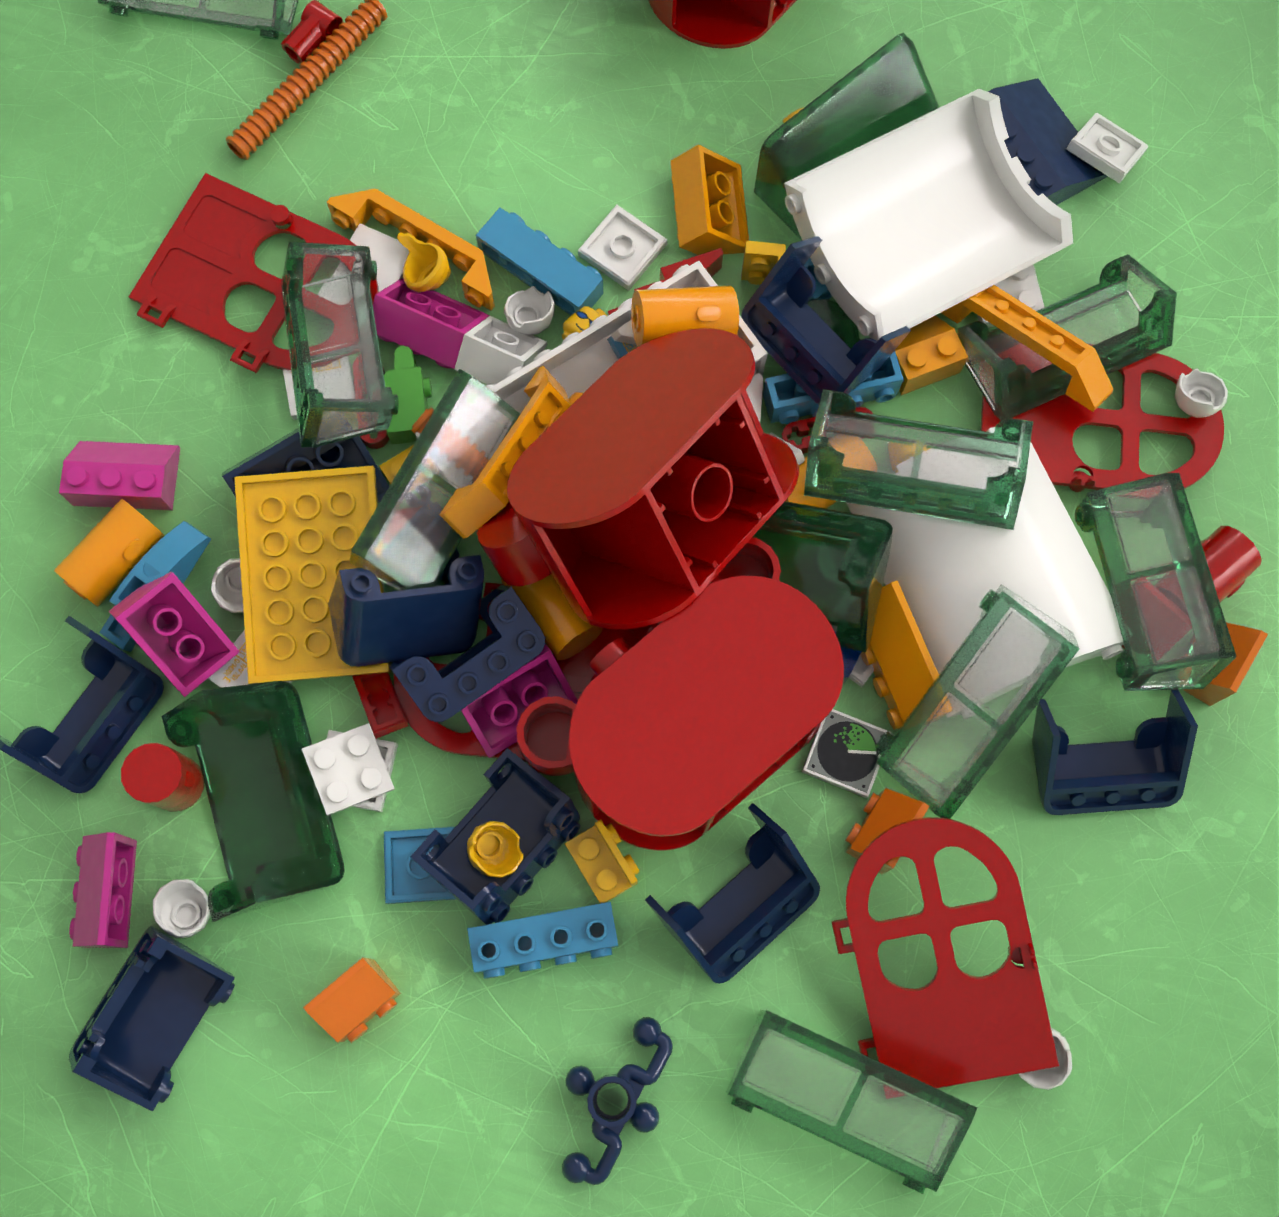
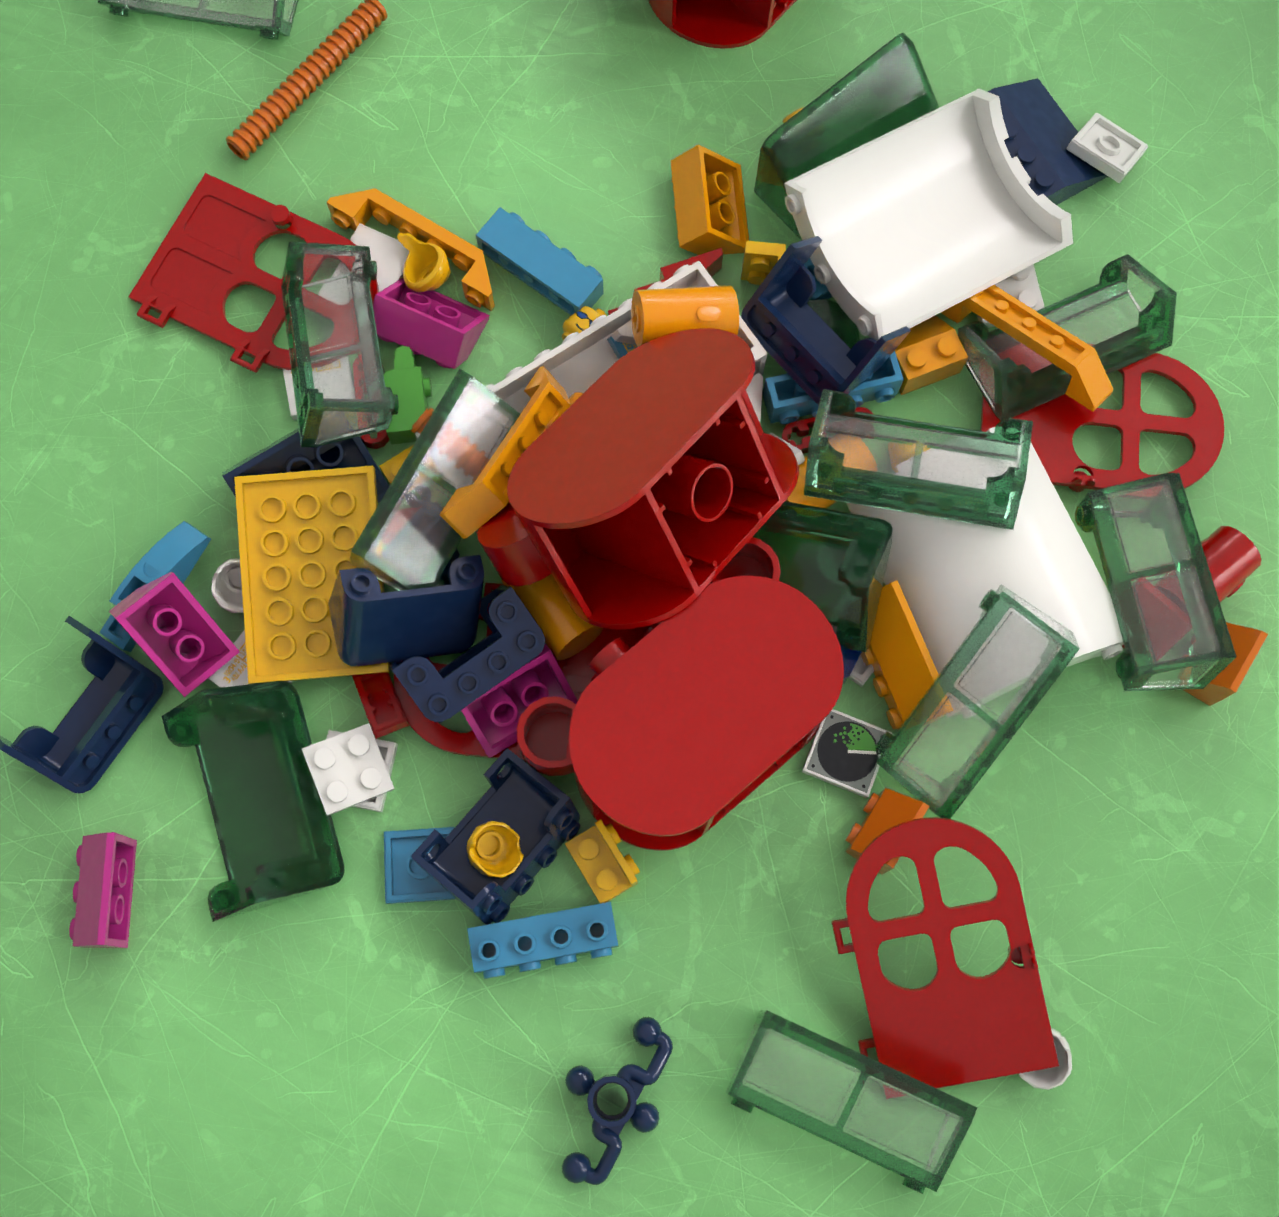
(108, 553): light orange piece -> none
(112, 471): dark pink slope -> none
(148, 1018): dark blue windscreen -> none
(162, 777): red piece -> none
(181, 908): white hair -> none
(315, 26): red piece -> none
(353, 1001): orange slope -> none
(495, 349): white slope -> none
(529, 311): white hair -> none
(622, 247): white tile -> none
(749, 908): dark blue windscreen -> none
(1114, 774): dark blue windscreen -> none
(1200, 393): white hair -> none

